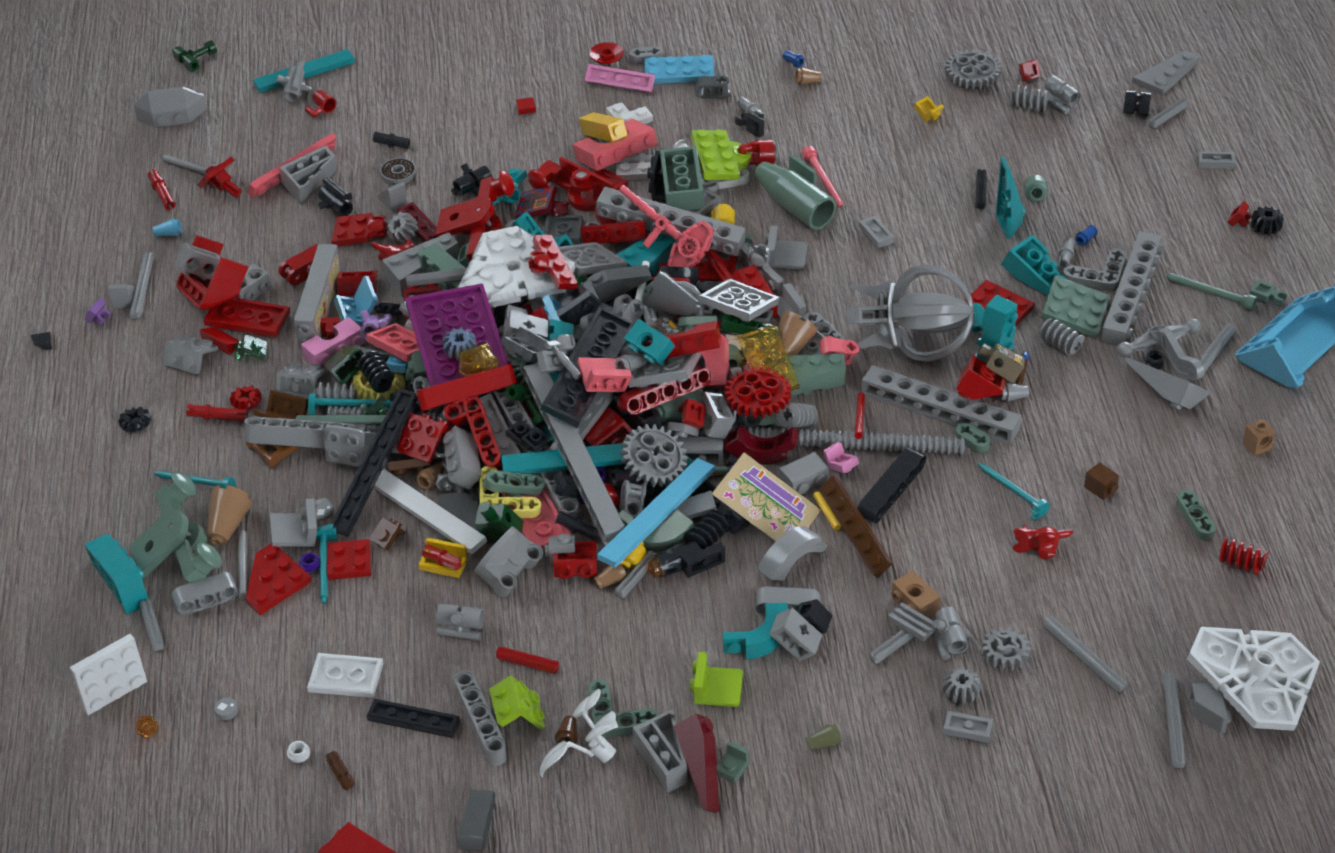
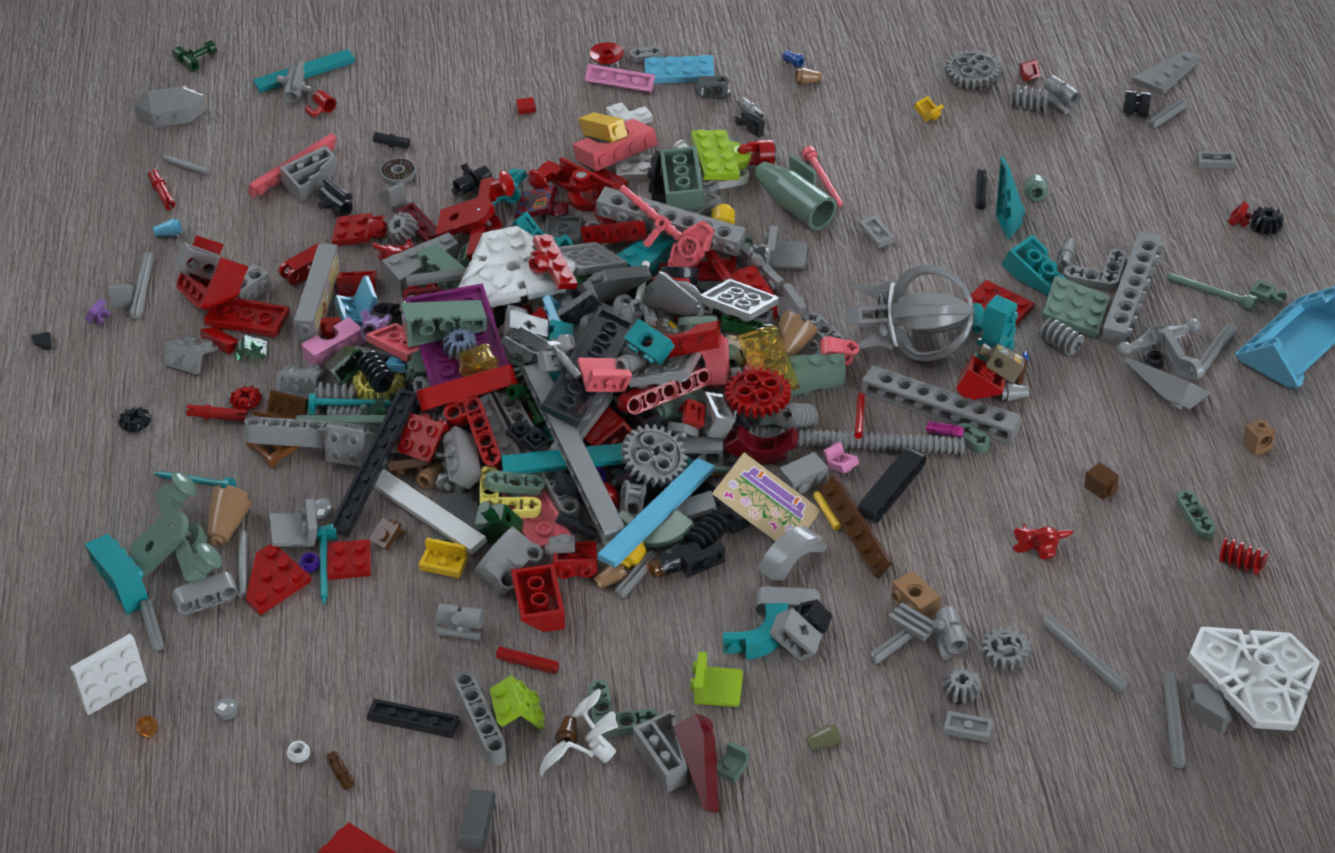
(220, 178): red piece -> none
(345, 675): white tile -> none
(430, 320): none -> sand green wedge
(442, 557): red axle -> none
(539, 597): none -> red slope
(945, 429): none -> dark pink axle
(1041, 506): teal piece -> none
(1083, 237): blue pin -> none

